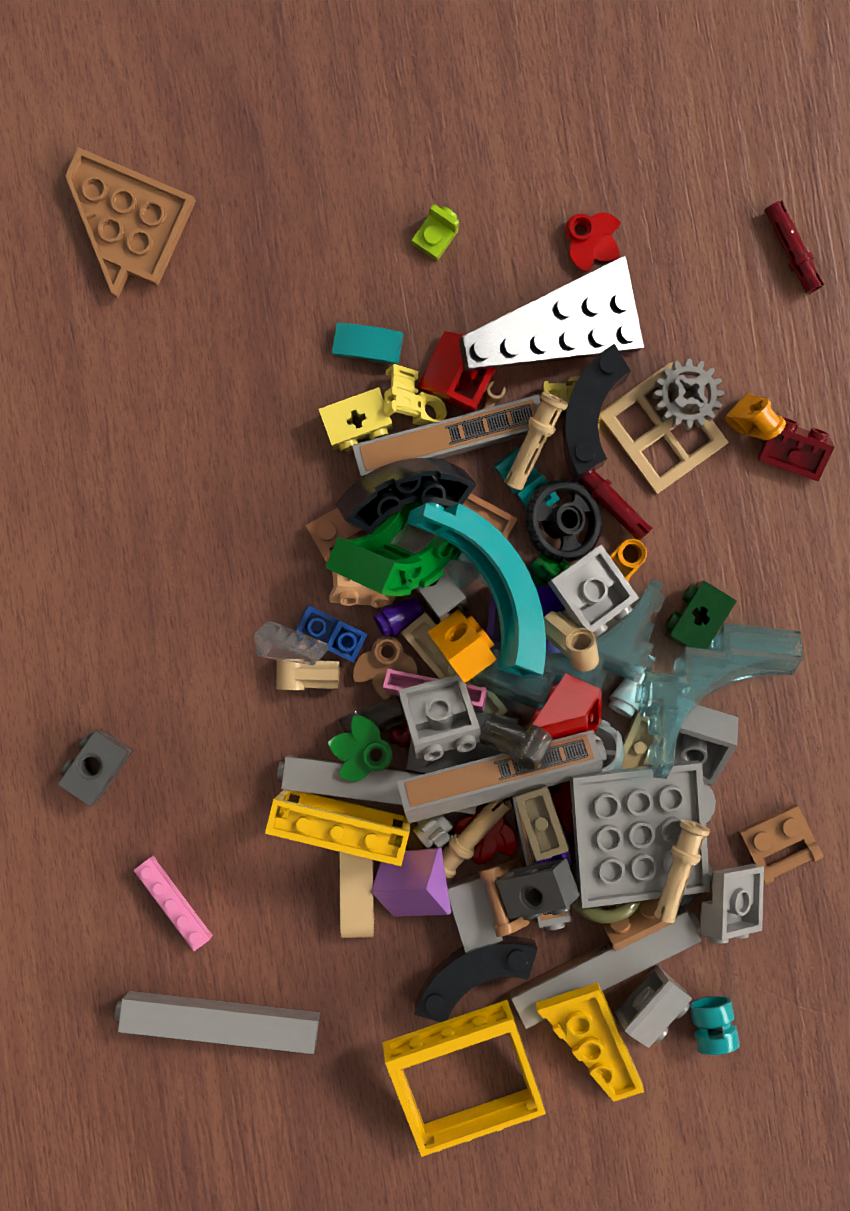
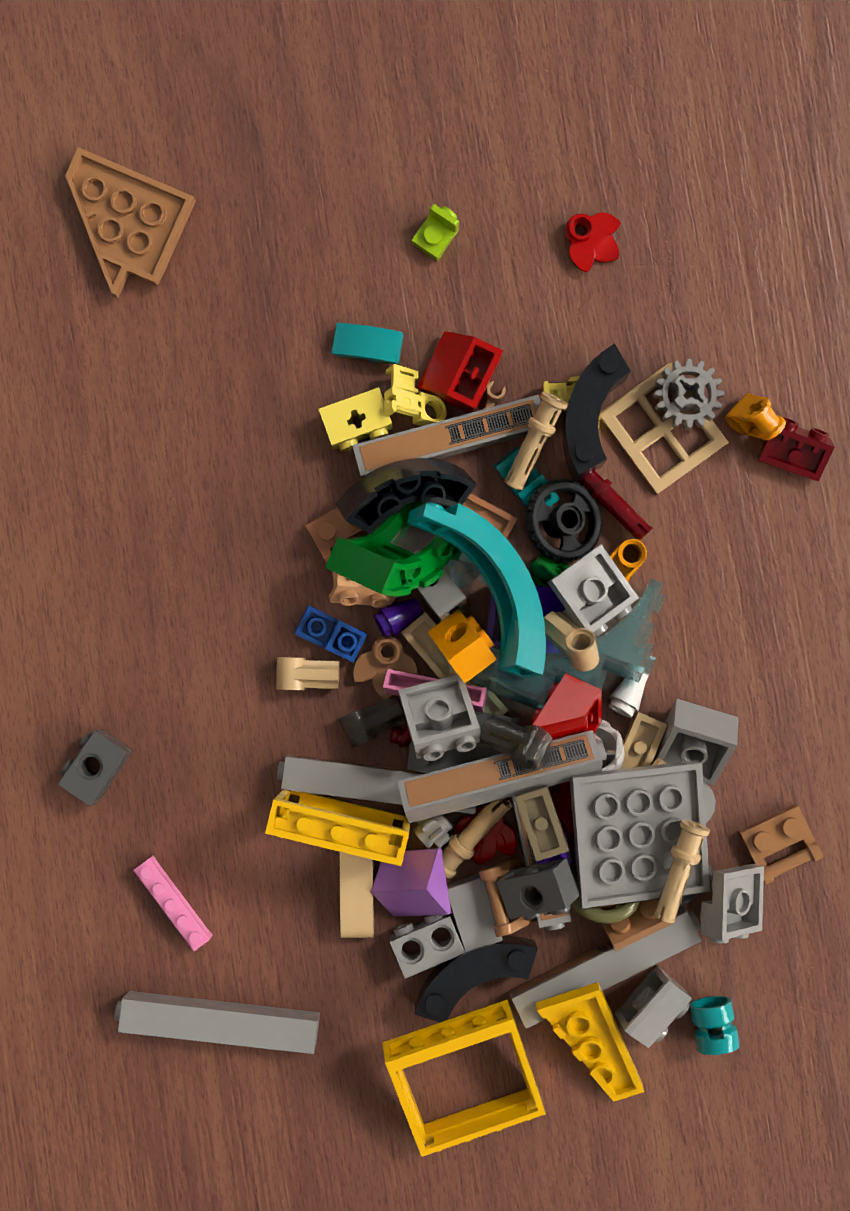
(289, 645): clear slope -> none
(355, 749): green plate -> none
(431, 951): none -> light grey brick
(562, 325): wing -> none
(714, 610): dark green brick -> none
(734, 655): clear light blue arch -> none
(800, 259): dark red pin -> none

